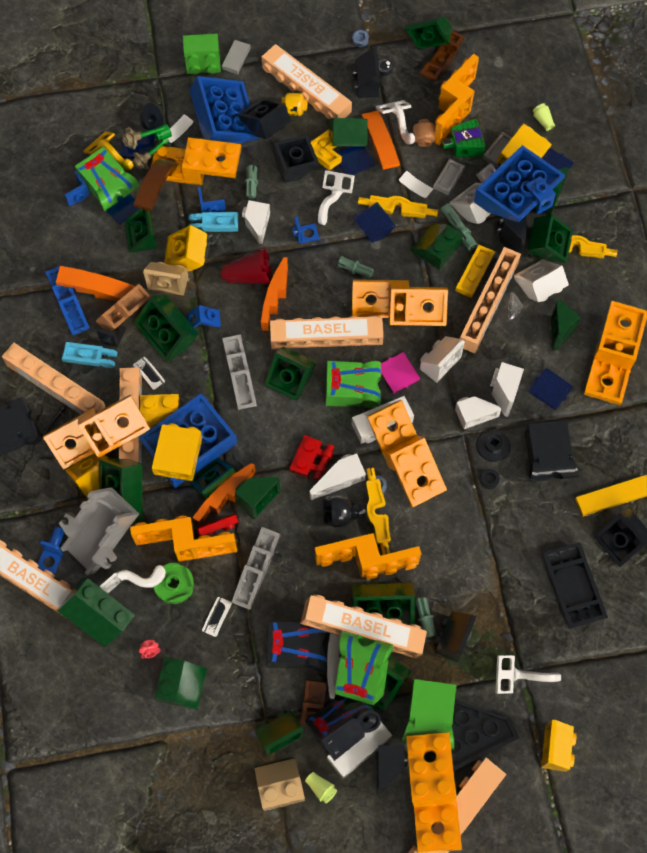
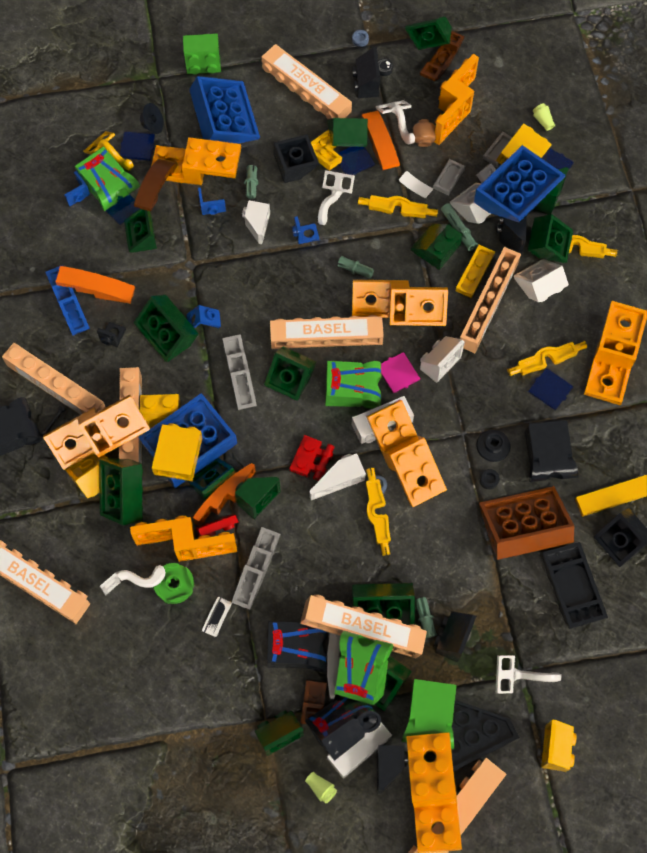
(52, 549): blue bracket -> none
(88, 355): medium azure hinge -> none
(95, 612): dark green slope -> none
(97, 528): light grey piece -> none
(123, 308): medium nougat slope -> none
(131, 137): plant -> none
(149, 373): sticker -> none
(149, 649): coral plate -> none
(166, 278): tan slope -> none
(180, 127): white sticker -> none
(180, 683): dark green slope -> none
(186, 248): yellow slope -> none
(215, 221): medium azure hinge -> none
(236, 57): light grey tile -> none
(248, 269): dark red cone -> none
(265, 117): black slope -> none
(276, 290): orange slope -> none
(279, 784): tan slope -> none
(295, 103): yellow head -> none
(341, 510): black piece -> none
(367, 556): light orange bracket -> none
(375, 222): clear blue piece -> none
(465, 140): green torso -> none
(475, 411): white slope -> none
(505, 386): white slope -> none
(514, 306): clear slope -> none
(527, 522): none -> dark orange slope
(538, 362): none -> yellow piece
(542, 193): blue bracket -> none
(563, 323): dark green slope -> none

